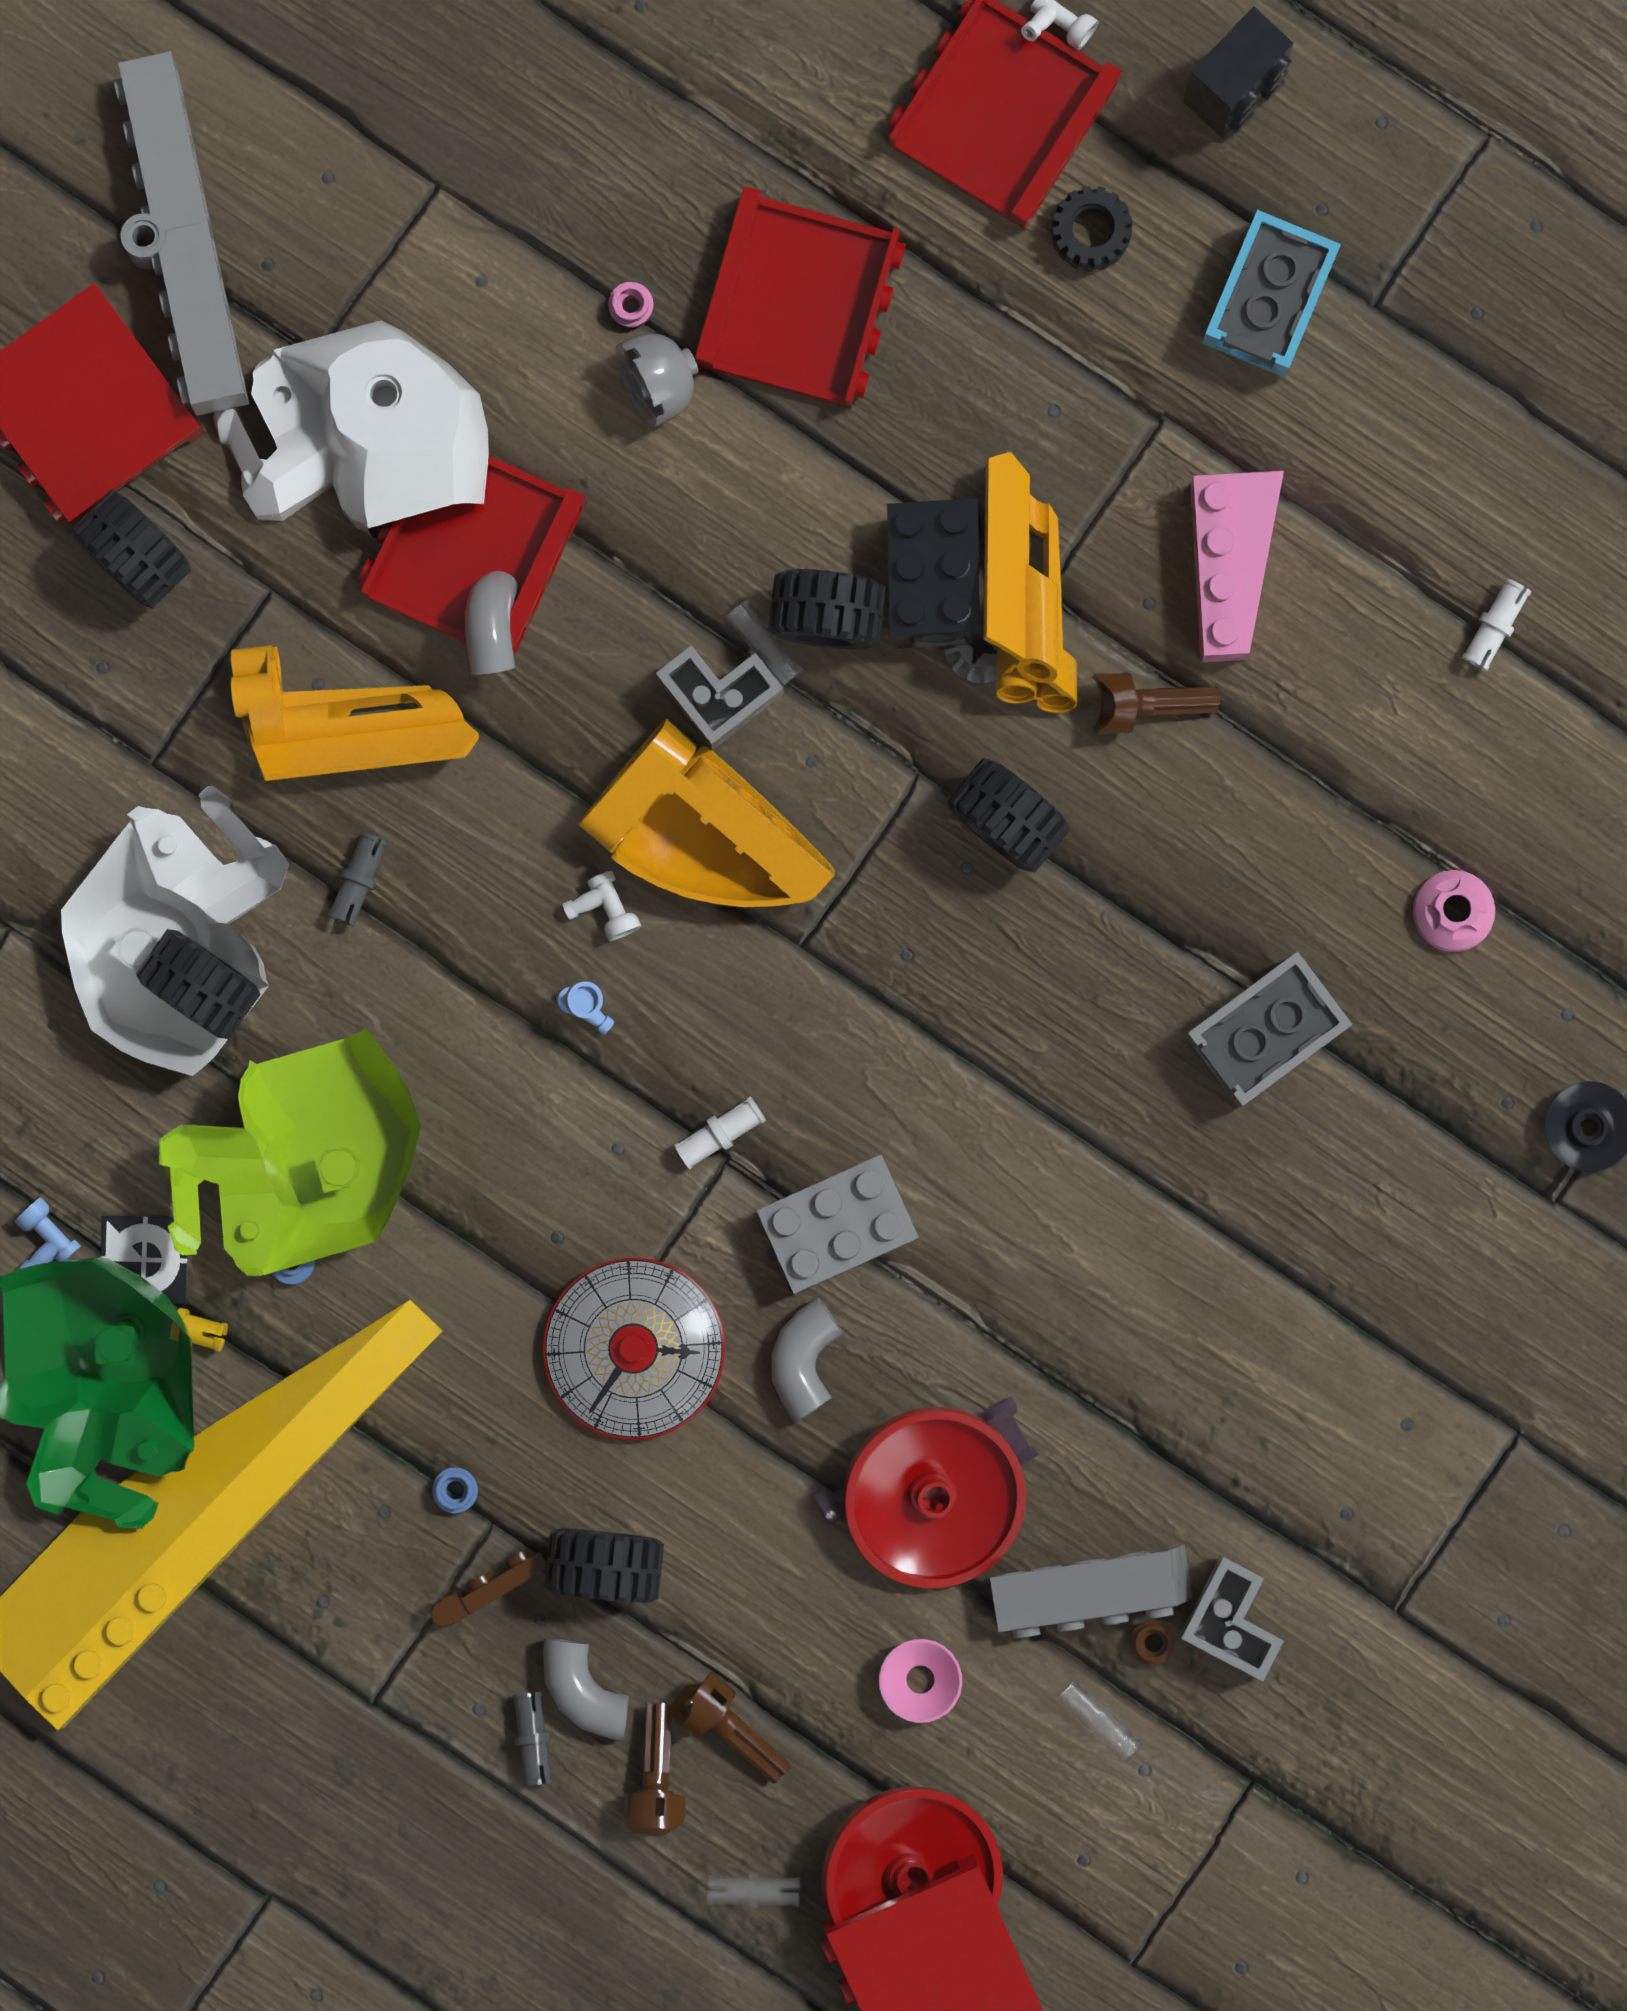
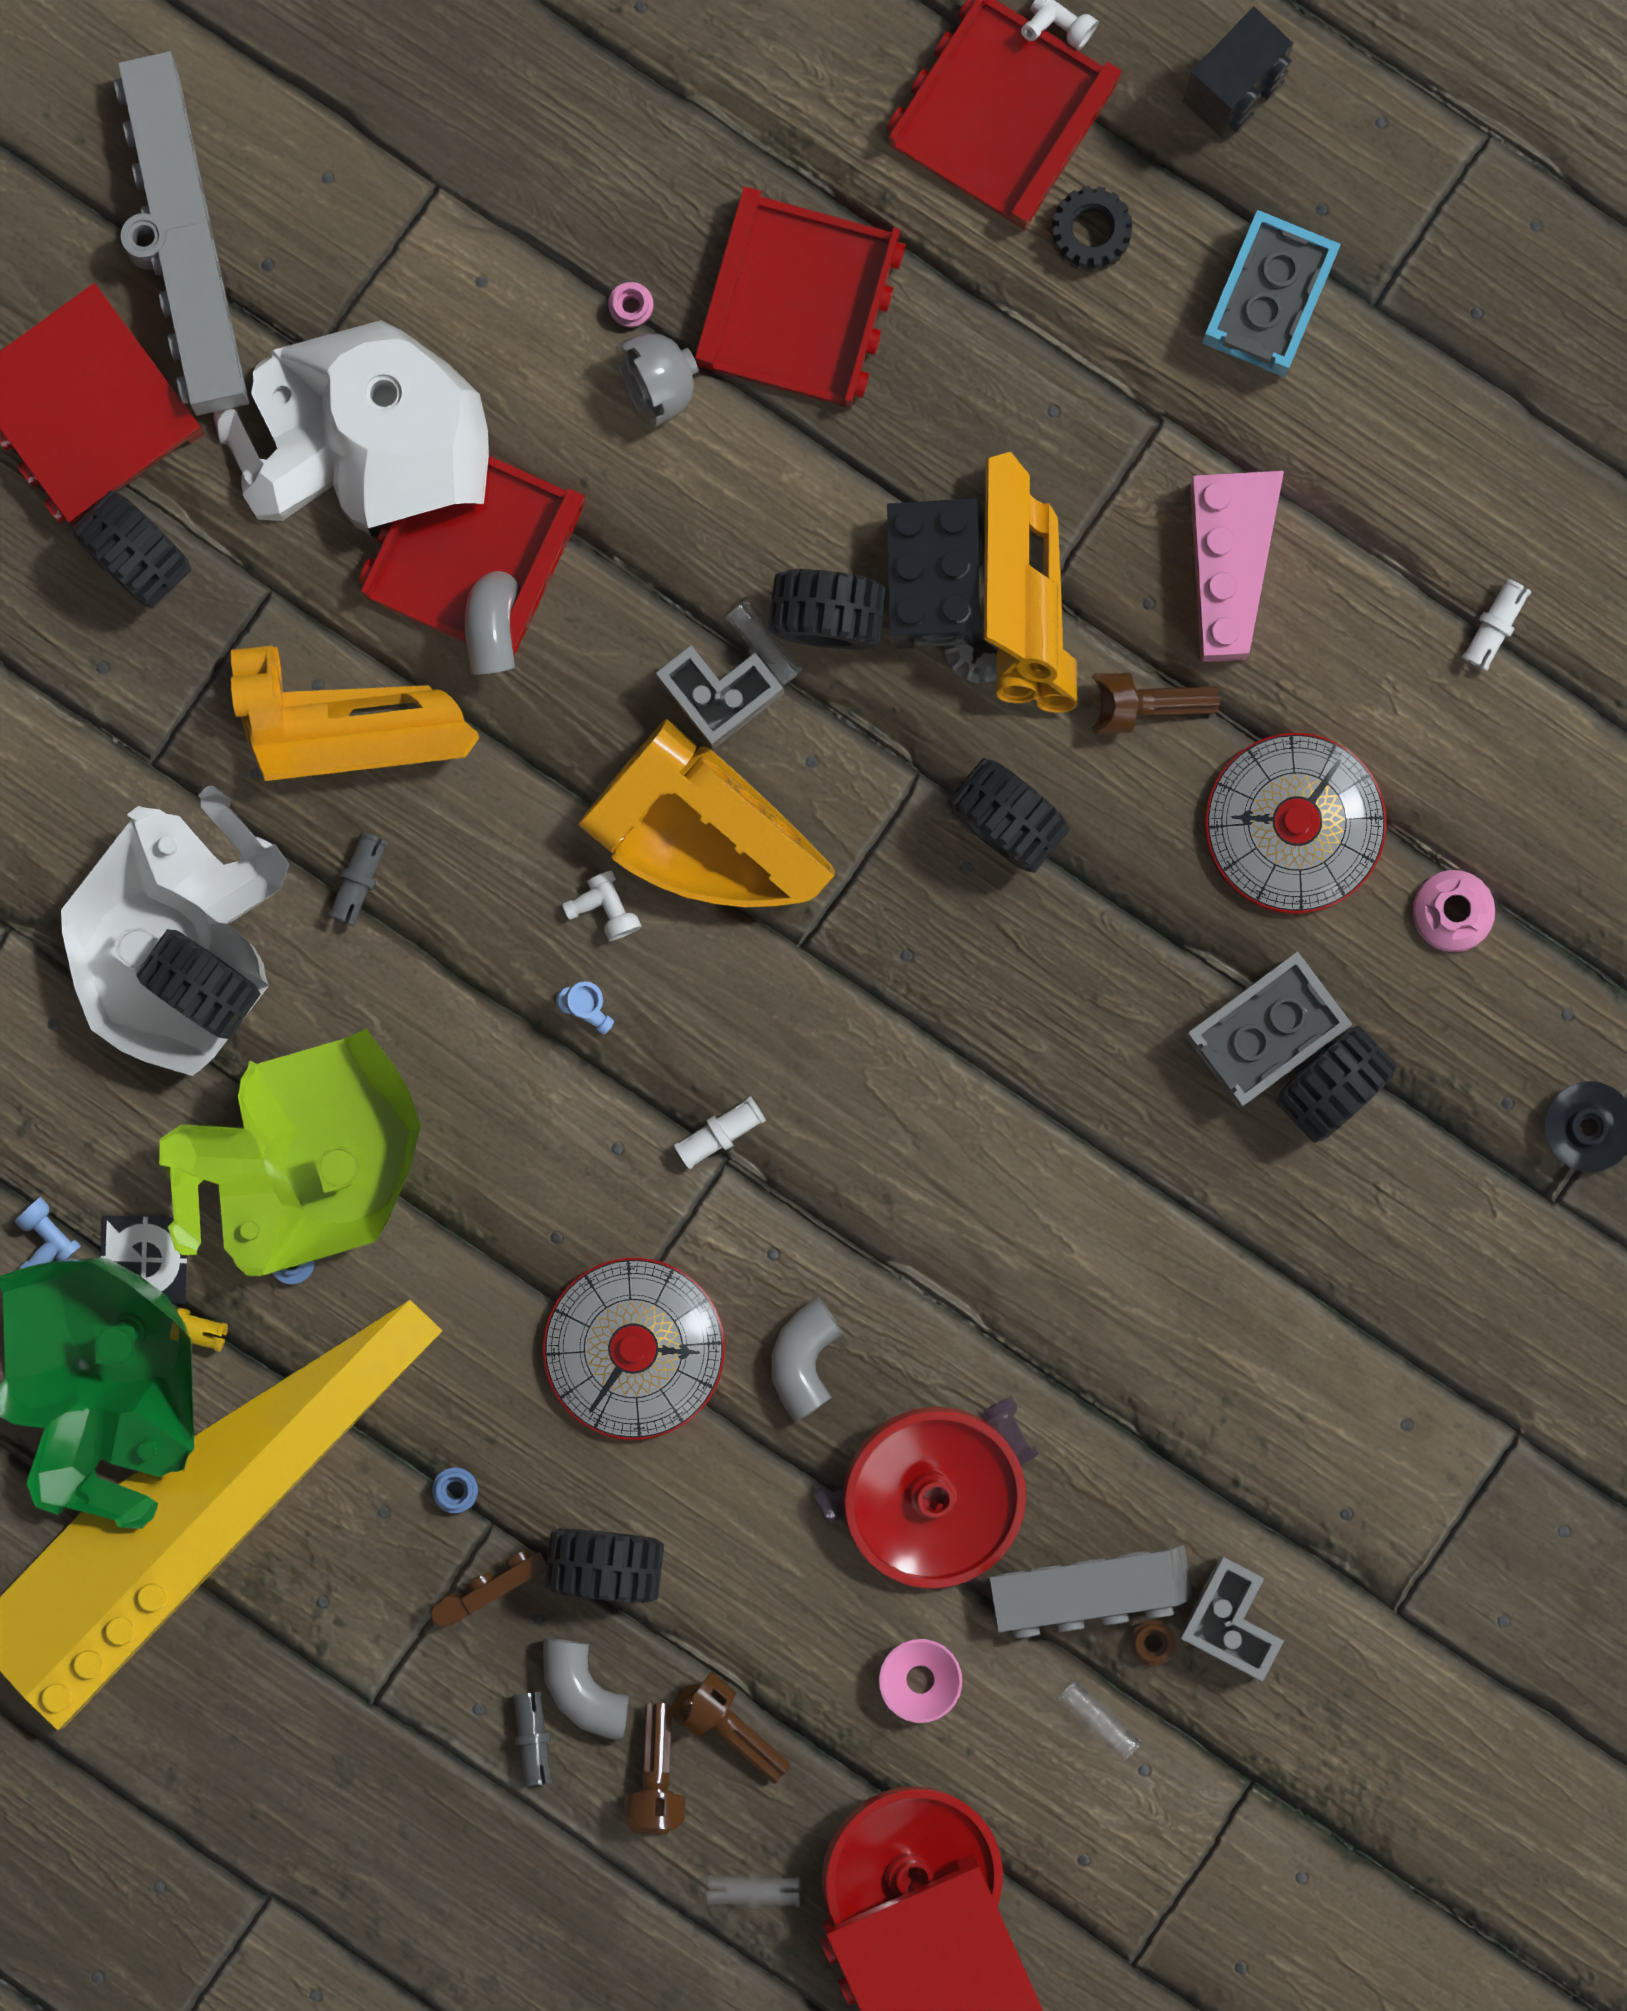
(837, 1224): light grey piece -> none
(1295, 823): none -> light grey dish
(1336, 1084): none -> black tyre

